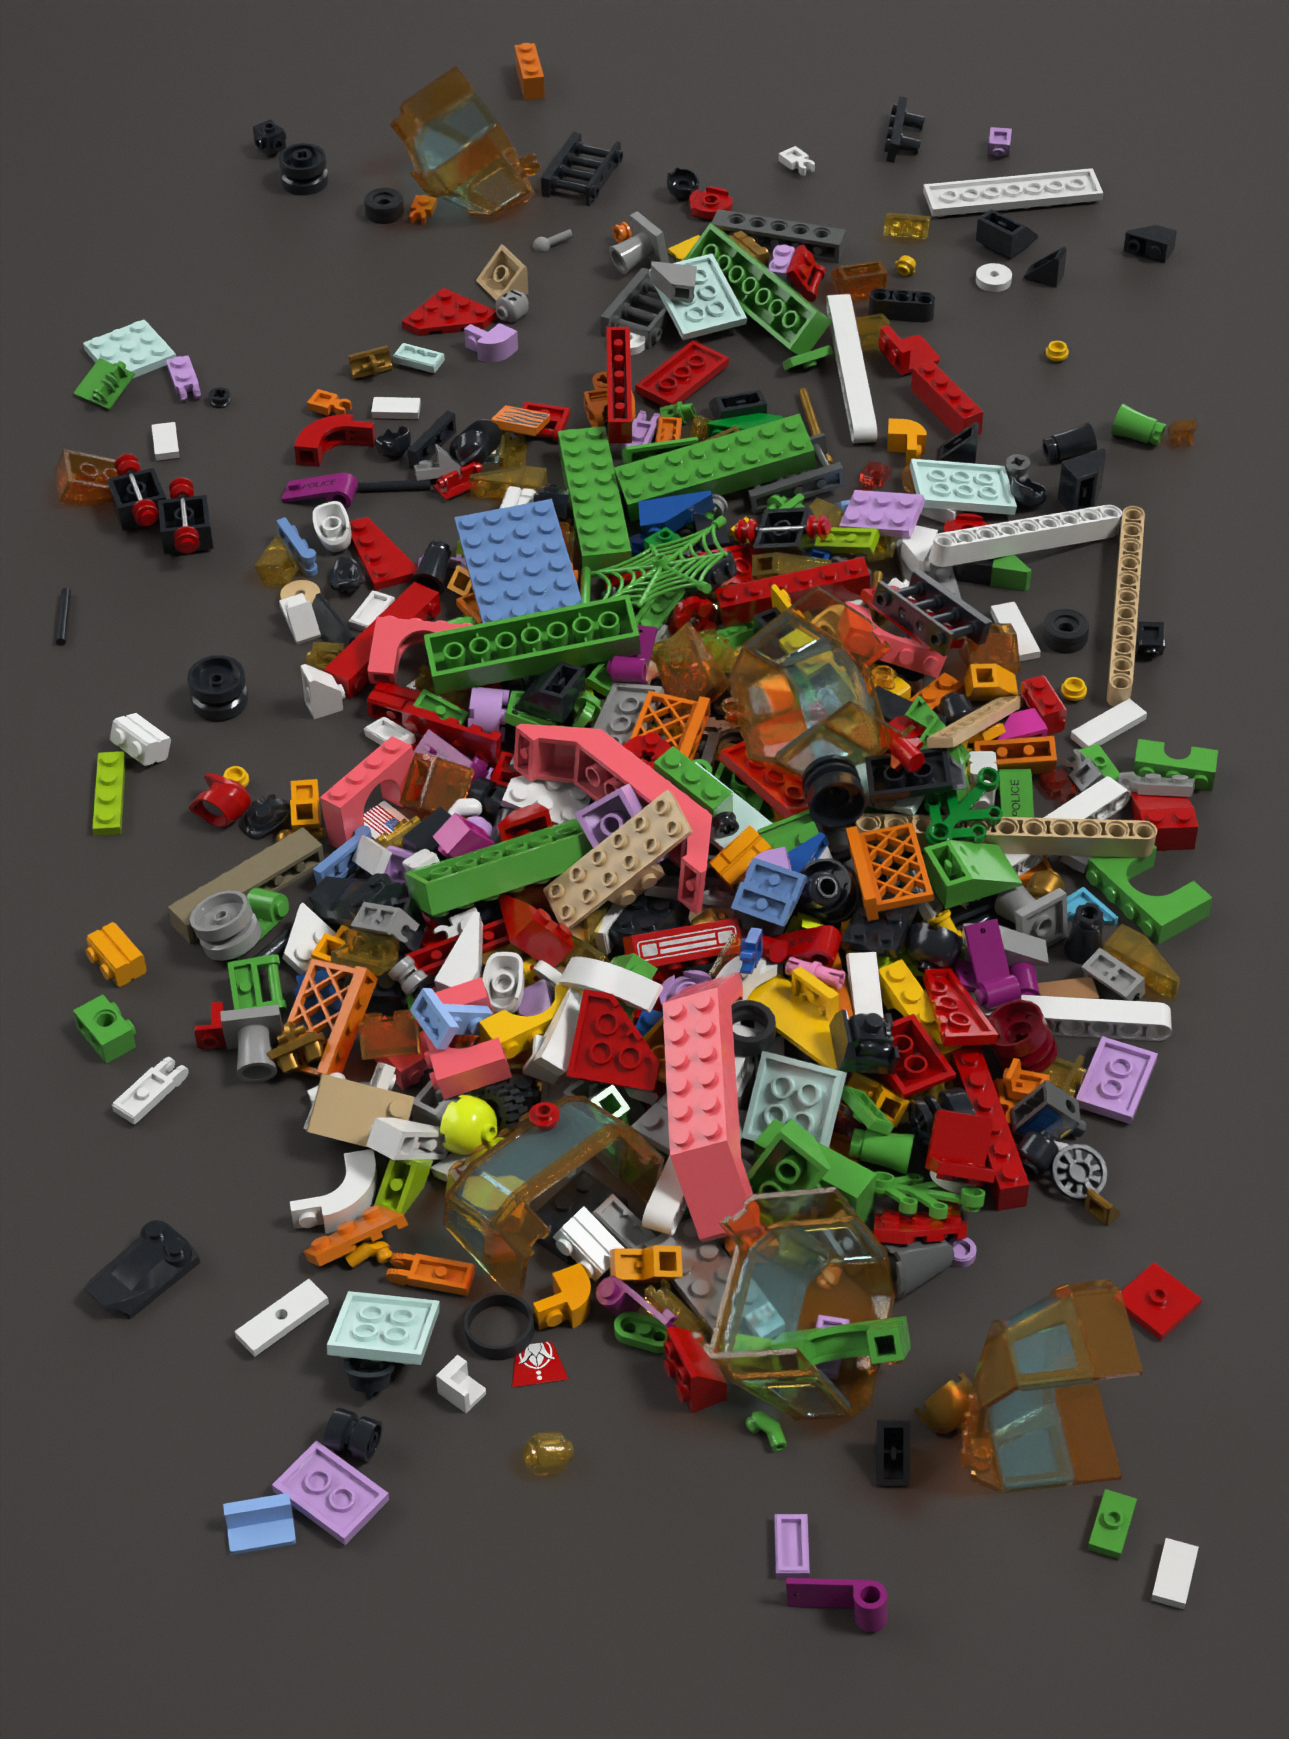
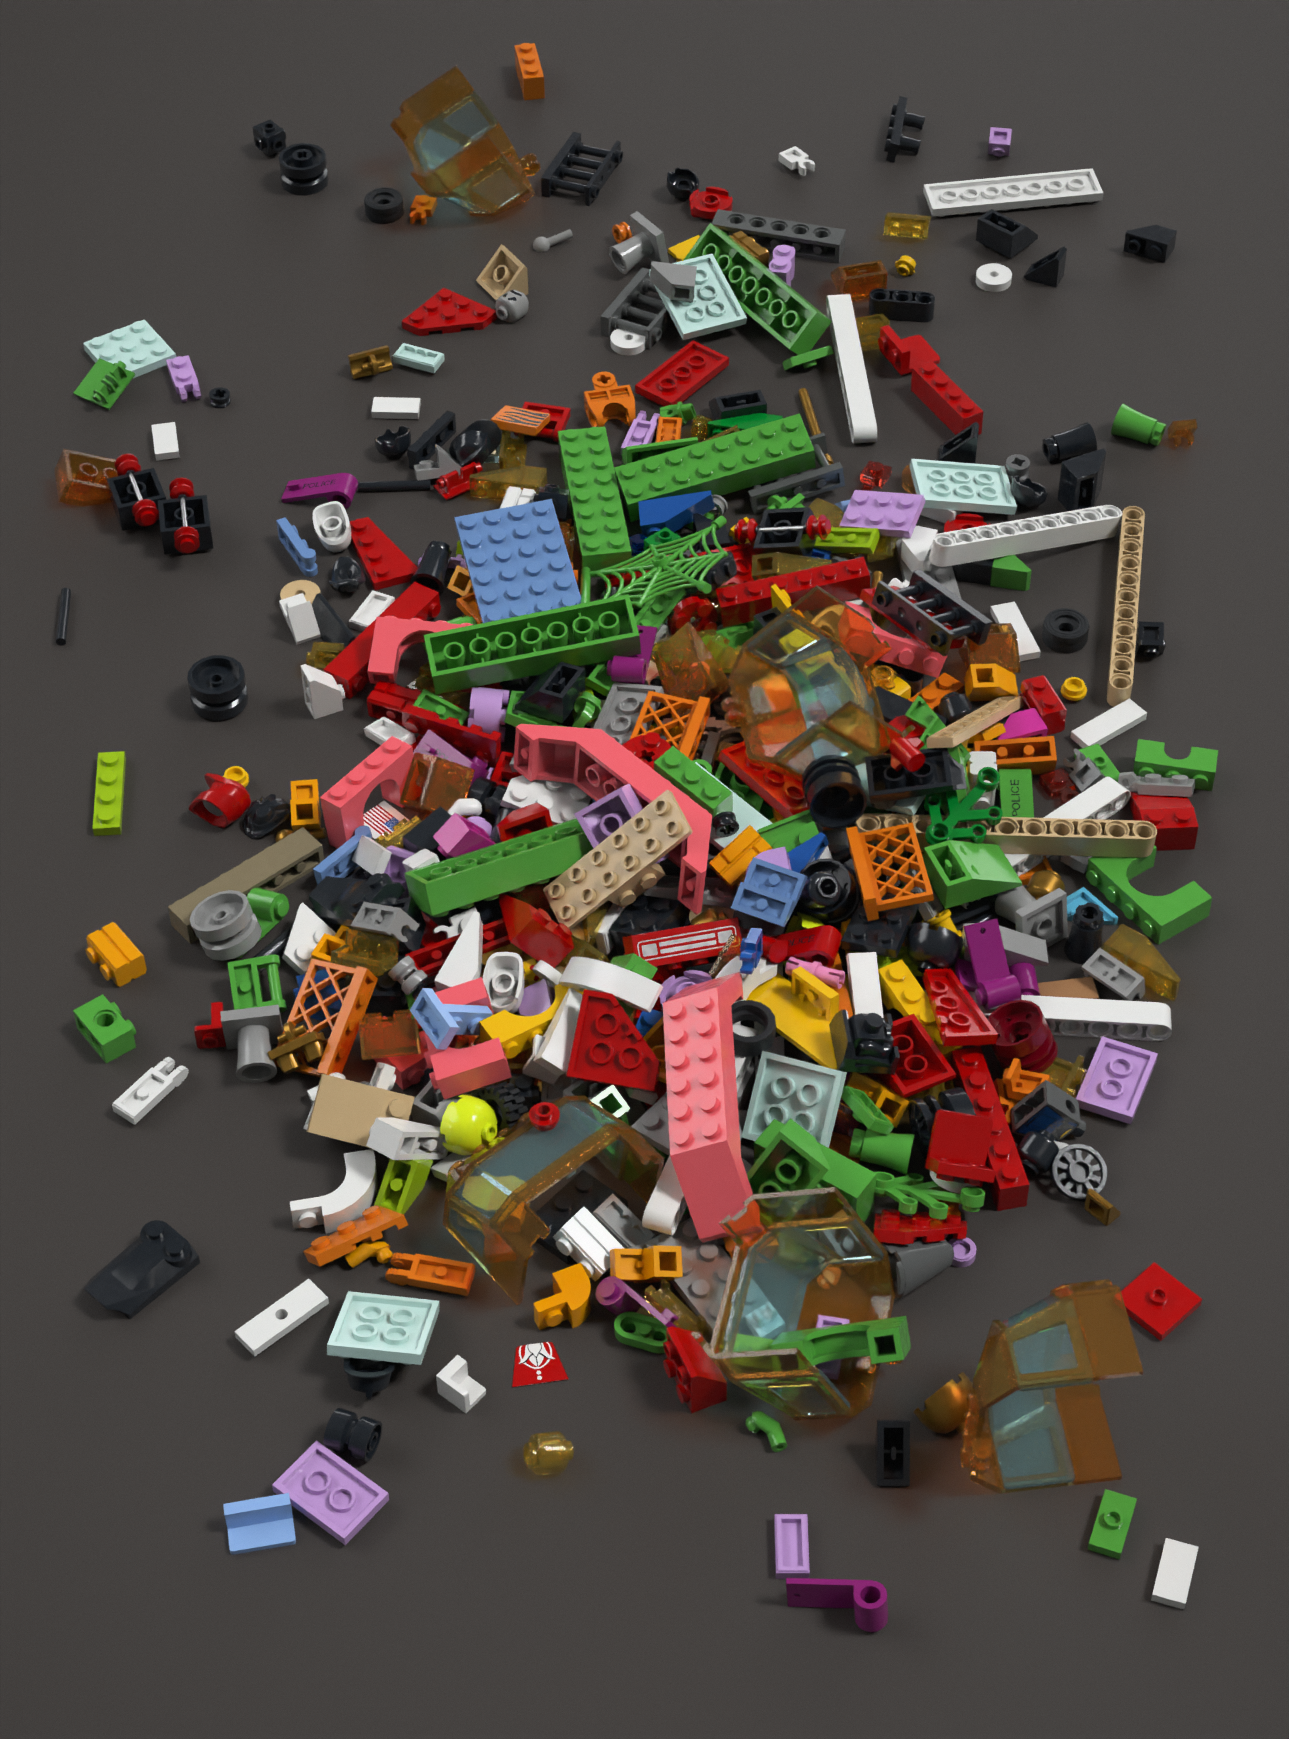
(140, 739): white brick -> none
(276, 564): clear yellow slope -> none
(326, 402): orange plate -> none
(330, 433): red arch -> none
(492, 345): lavender brick -> none
(492, 1300): black tyre -> none
(619, 385): red brick -> none
(799, 271): red plate -> none
(906, 437): light orange brick -> none
(1057, 351): yellow plate -> none

